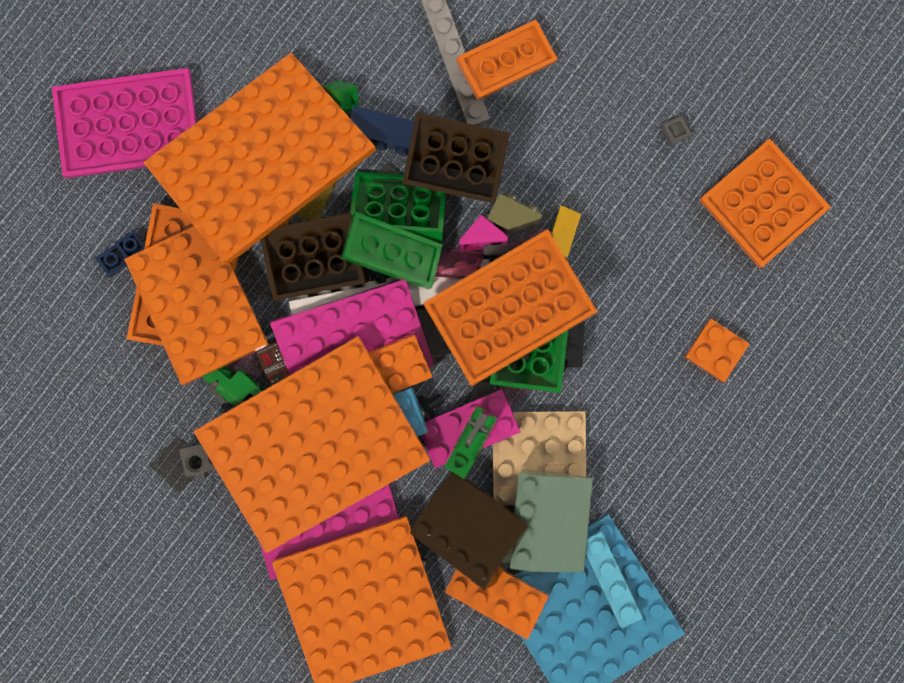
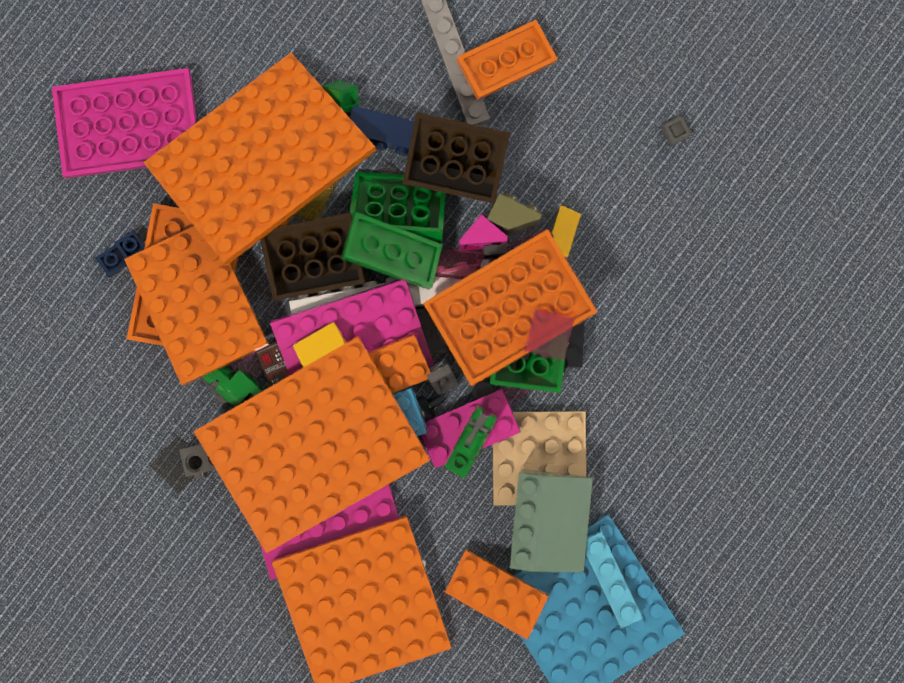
(319, 344): none -> yellow slope
(442, 379): none -> flat silver plate
(470, 530): dark brown slope -> none
(549, 334): none -> clear pink piece
(716, 350): orange plate -> none
(764, 203): orange plate -> none

